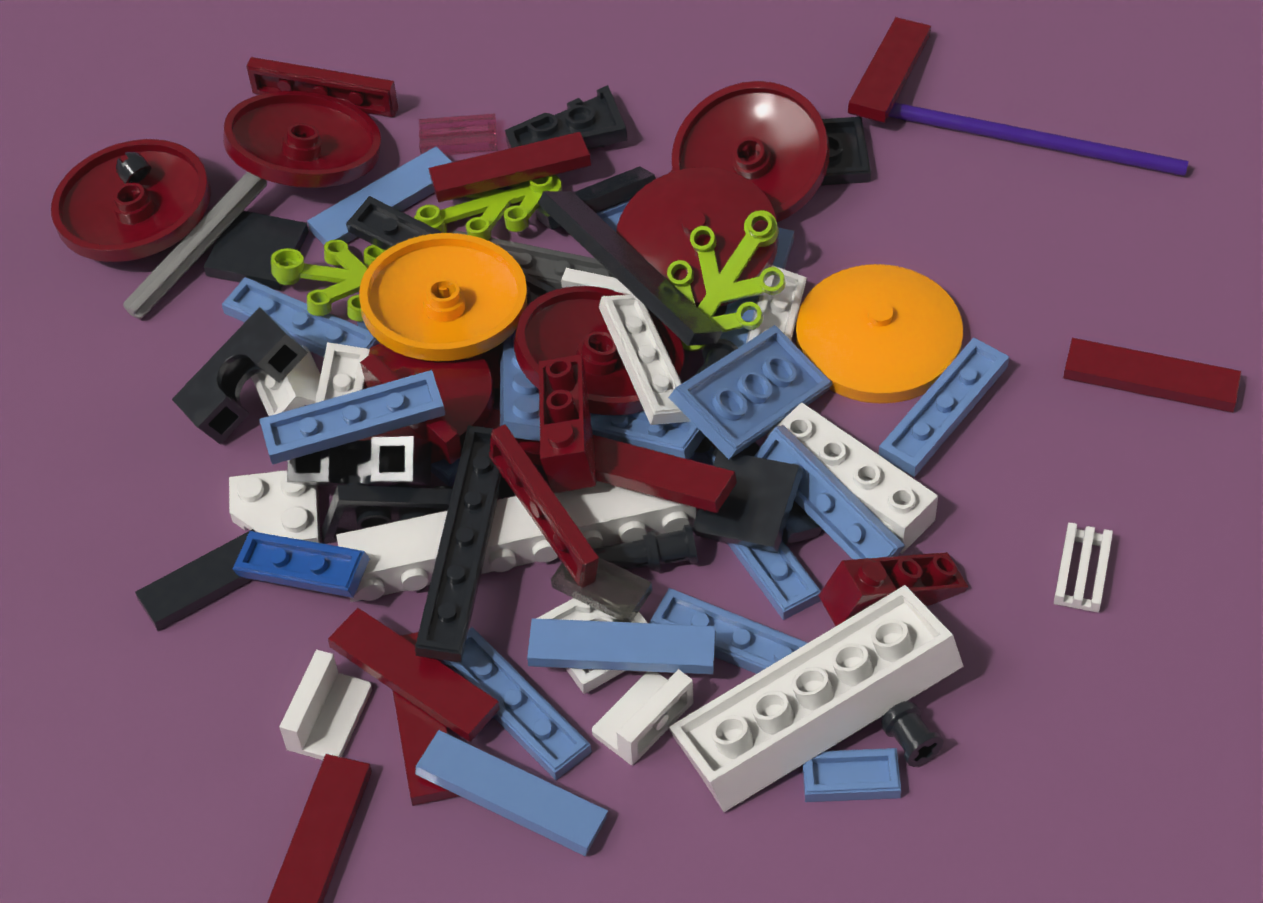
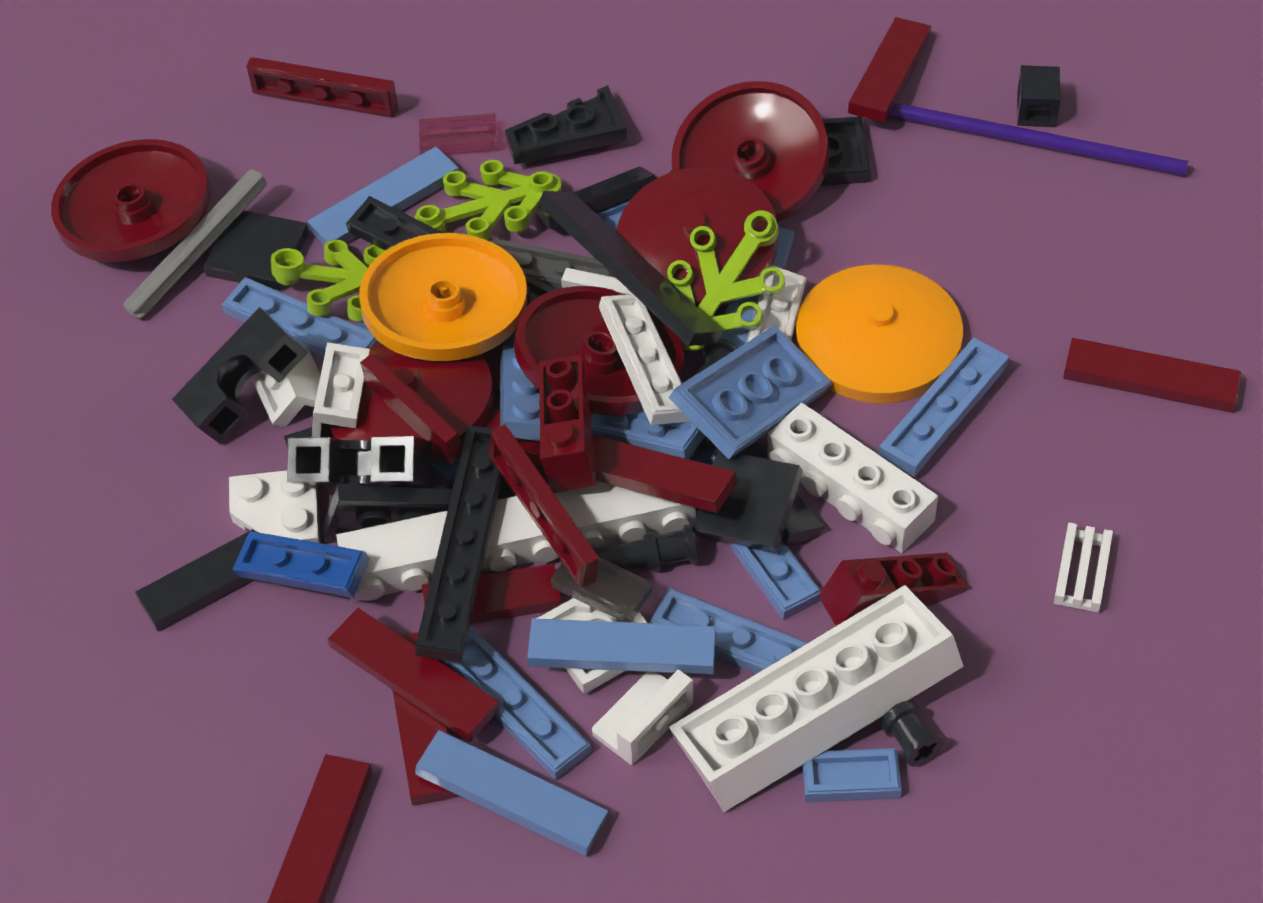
(133, 169): black hinge -> none
(301, 139): dark red dish -> none
(324, 709): white panel -> none
(352, 417): medium blue plate -> none
(509, 166): dark red tile -> none
(513, 593): none -> dark red tile
(831, 501): medium blue tile -> none
(1038, 96): none -> black brick

